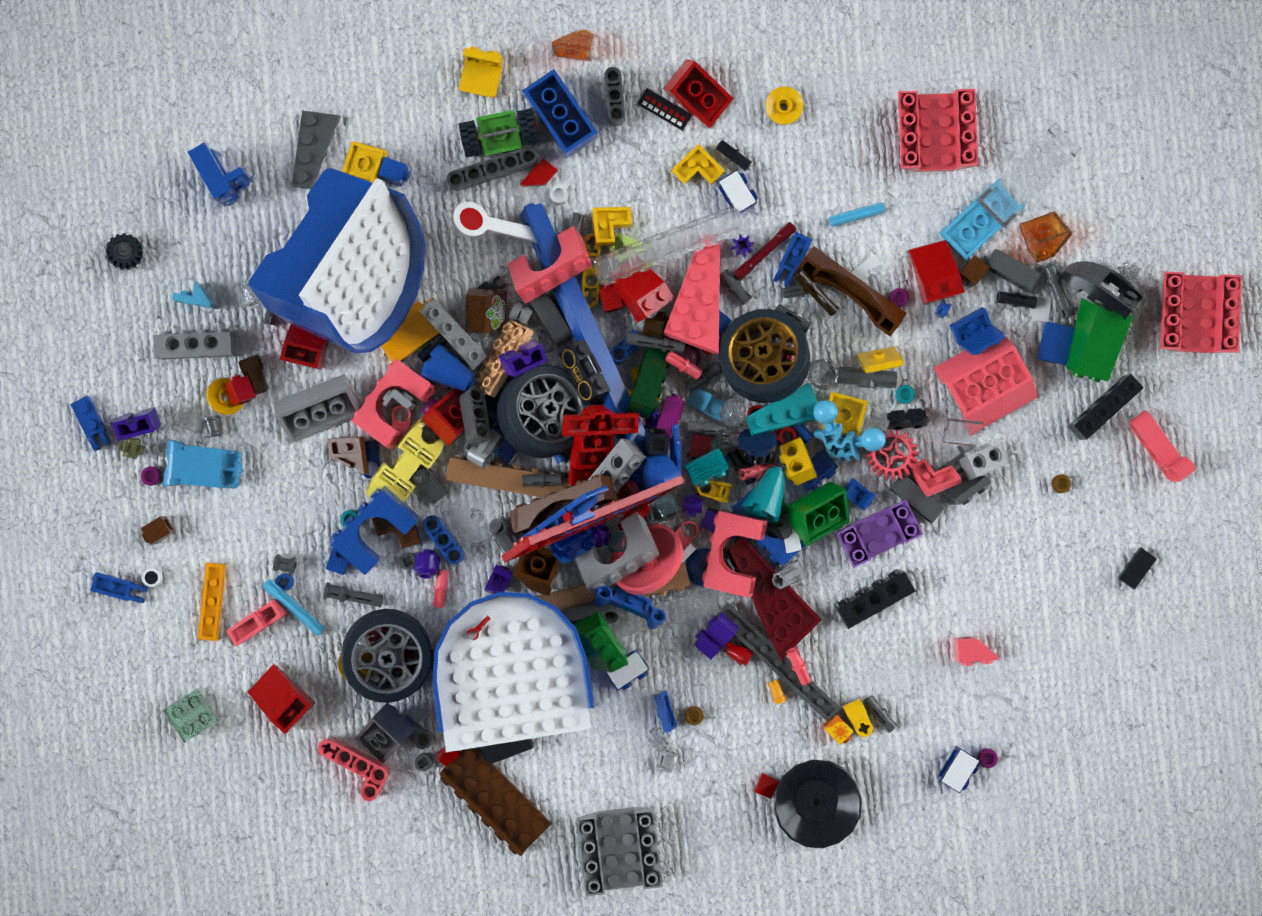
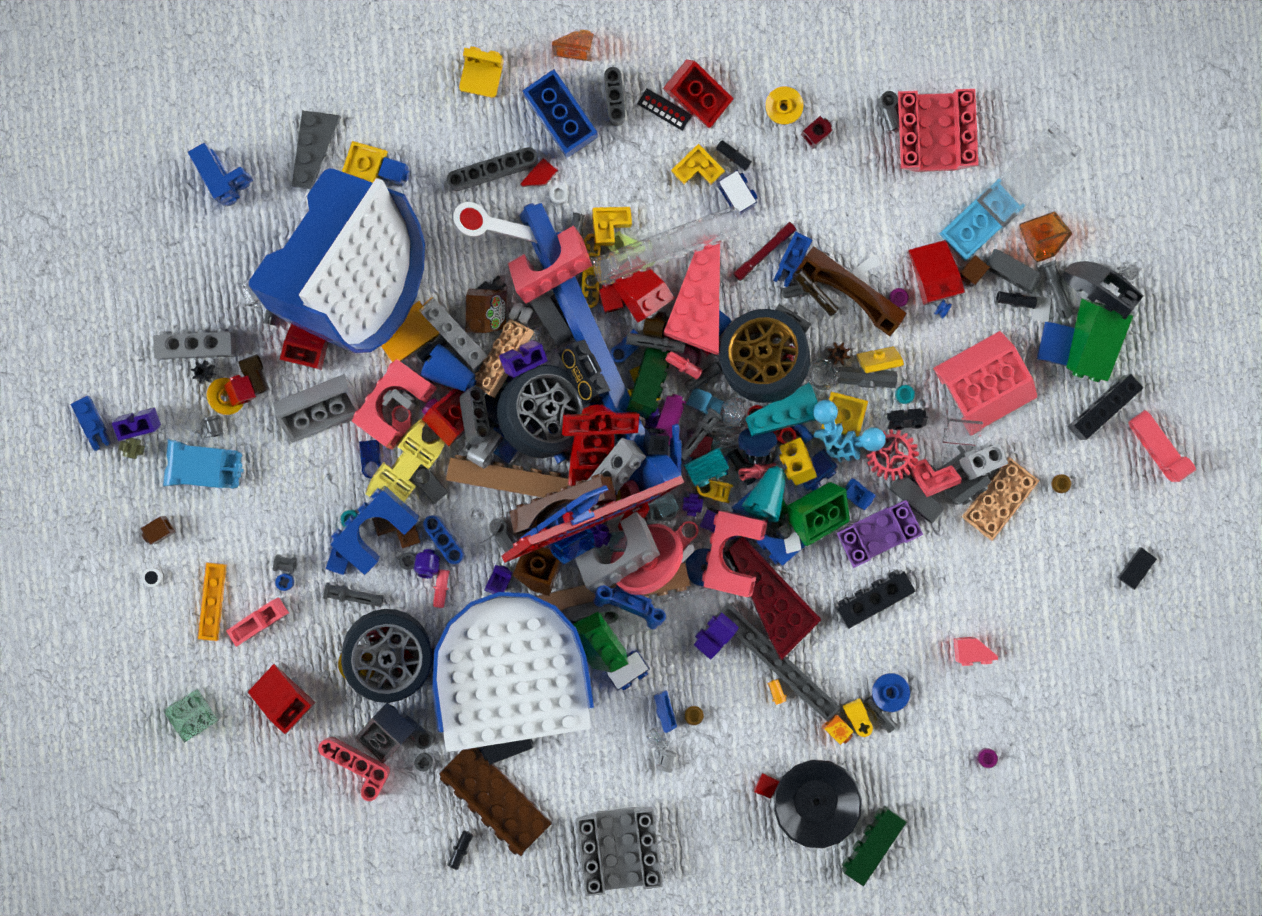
(117, 587): blue hinge -> none
(124, 251): black wheel -> none
(151, 476): magenta tile -> none
(199, 297): medium azure slope -> none
(208, 373): none -> black gear
(292, 606): medium azure axle -> none
(350, 452): wing -> none
(447, 757): red slope -> none
(460, 850): none -> black axle
(478, 628): red hand -> none
(498, 132): plate -> none
(541, 480): dark grey pin -> none
(706, 429): none -> dark grey pin
(735, 287): dark grey pin -> none
(738, 653): red cone -> none
(747, 247): dark purple gear -> none
(789, 575): light grey piece -> none
(798, 665): coral axle -> none
(814, 139): none -> dark red brick
(840, 348): none -> reddish brown gear
(856, 214): medium azure axle -> none
(873, 845): none -> dark green brick
(890, 112): none -> dark grey piece
(899, 696): none -> blue dish
(958, 769): white brick -> none
(976, 332): blue bracket -> none
(1001, 500): none -> light nougat tile
(1201, 313): coral slope -> none

